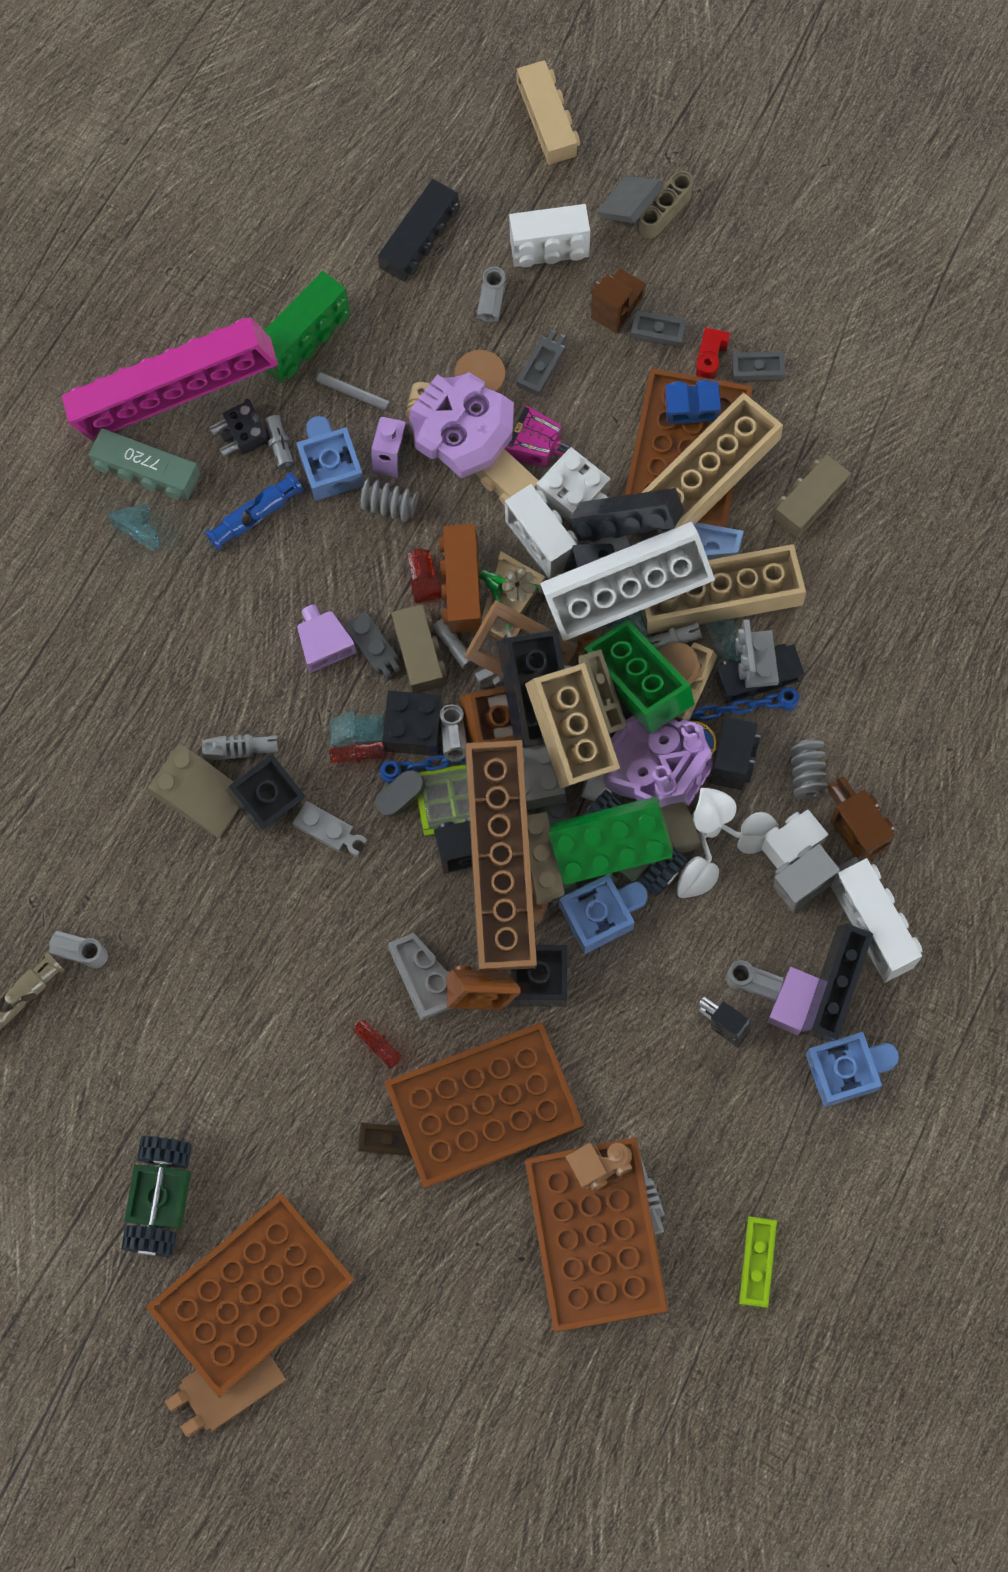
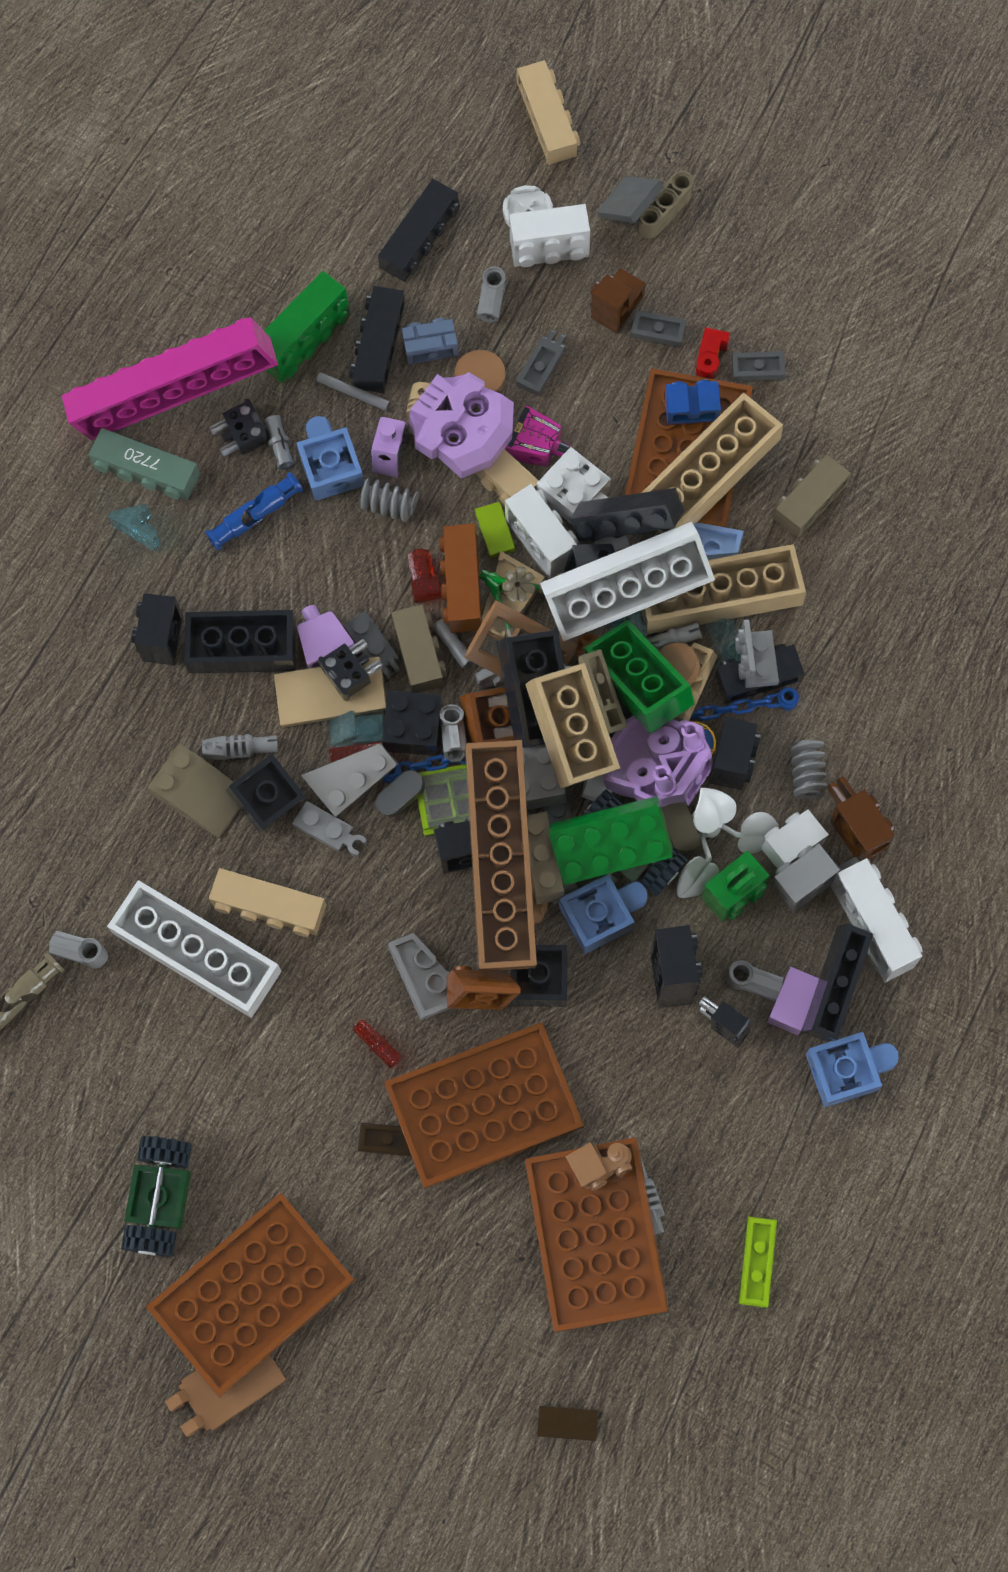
(157, 628): none -> black brick
(194, 948): none -> white brick
(240, 641): none -> black brick
(267, 902): none -> tan brick
(310, 697): none -> tan tile
(342, 677): none -> black piece
(350, 777): none -> light grey wing
(378, 339): none -> black brick
(430, 341): none -> sand blue brick
(494, 529): none -> lime tile
(525, 199): none -> white tile
(567, 1423): none -> dark brown tile
(674, 966): none -> black brick
(735, 887): none -> green brick

